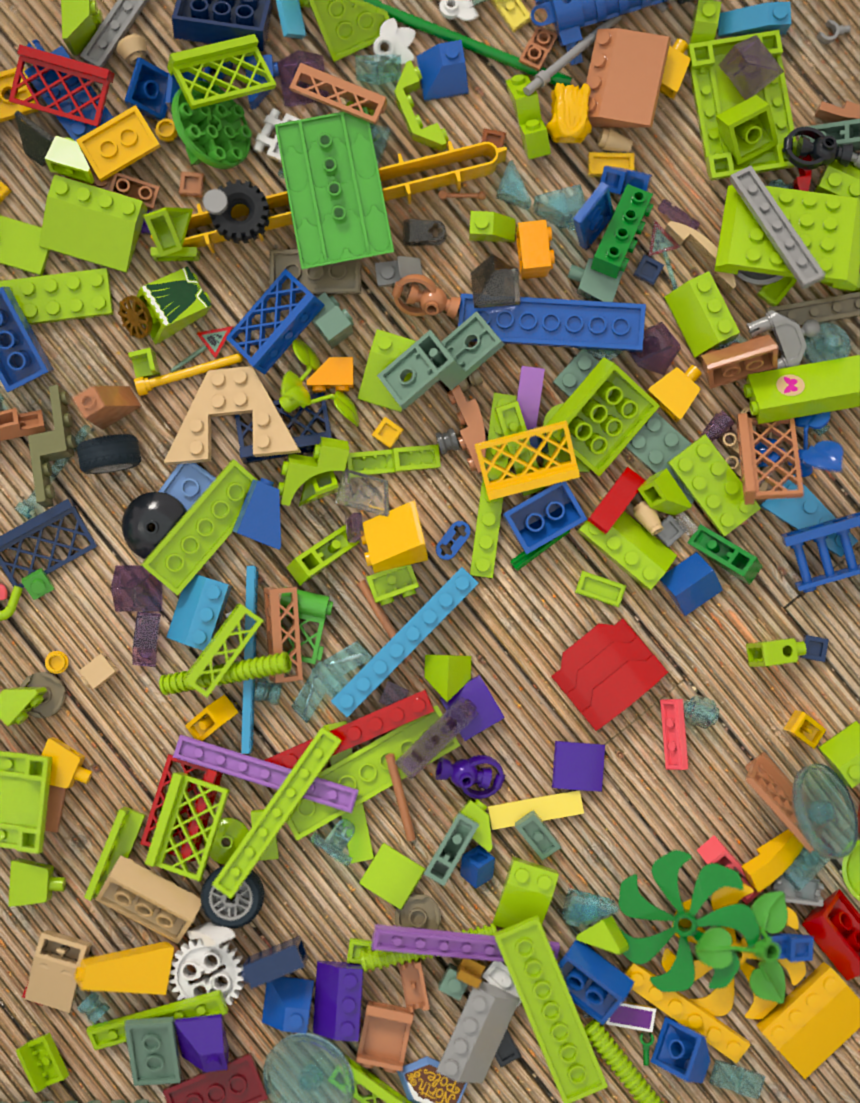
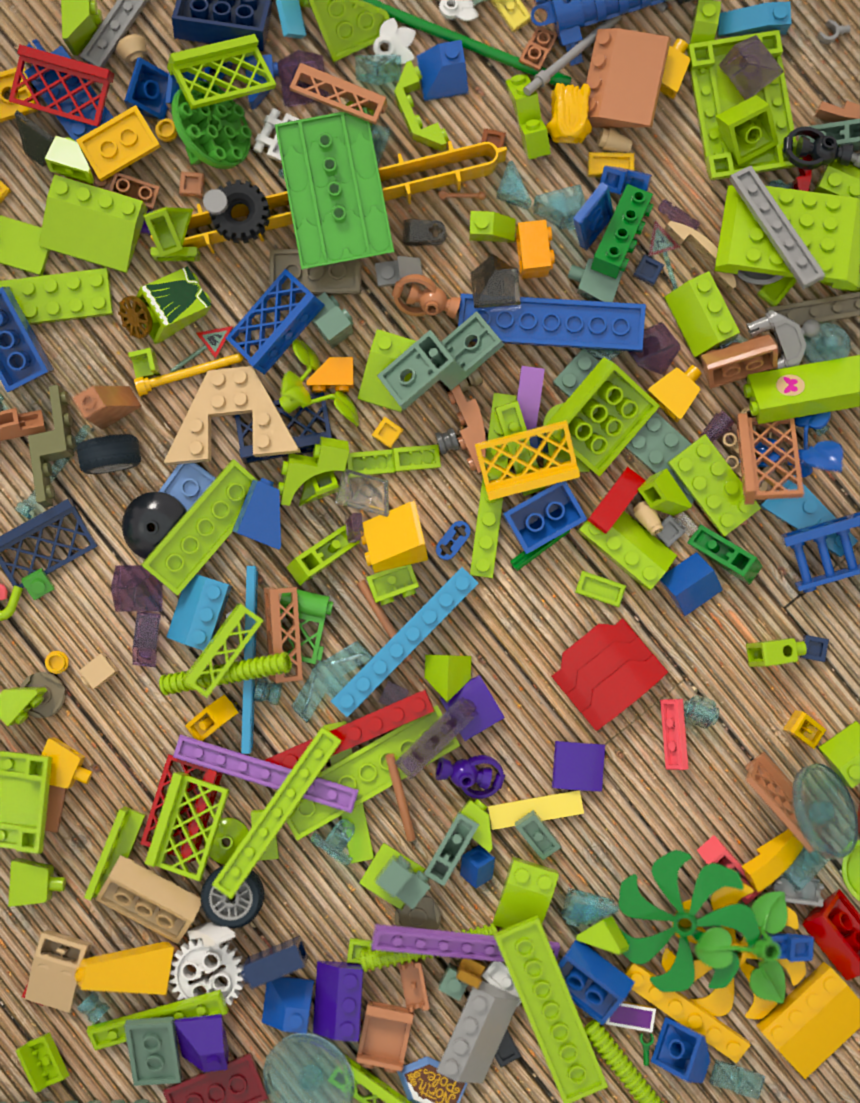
(402, 881): none -> sand green brick

